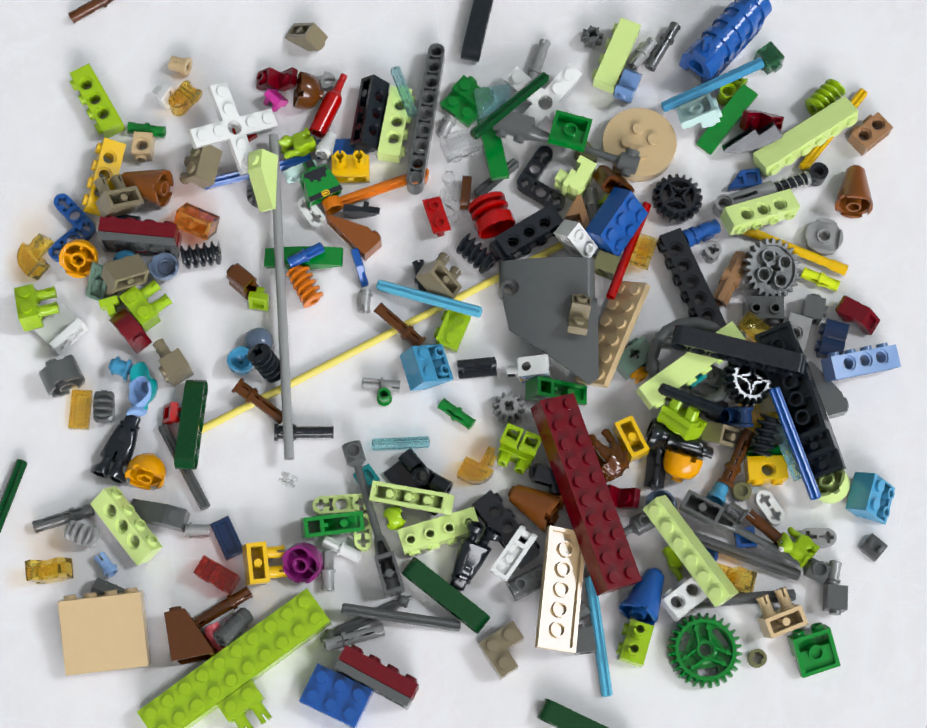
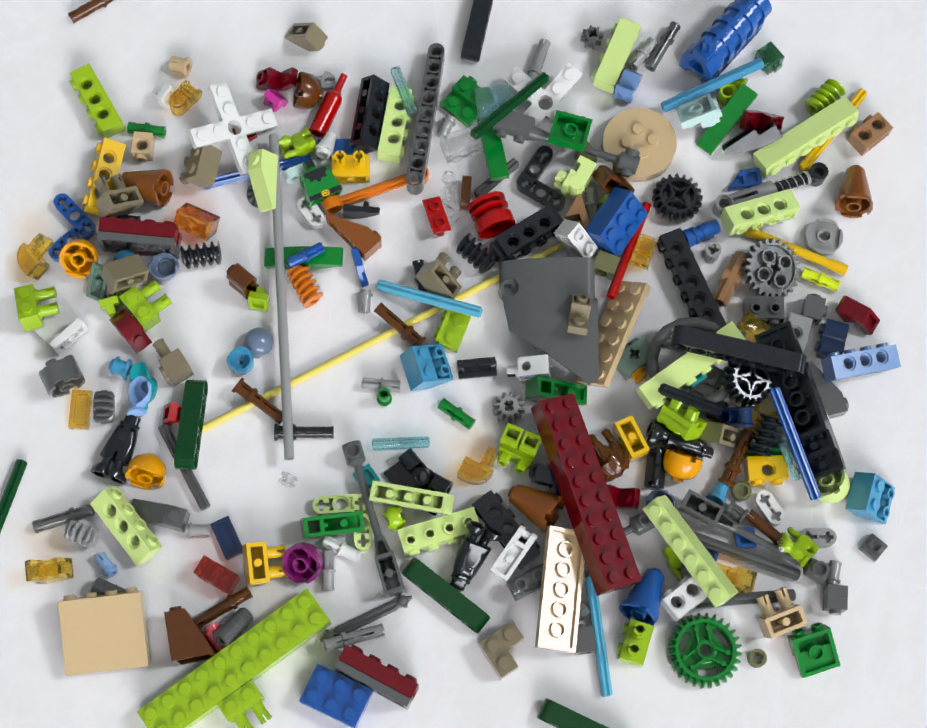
(265, 362): black piece -> none
(400, 617): dark grey axle -> none

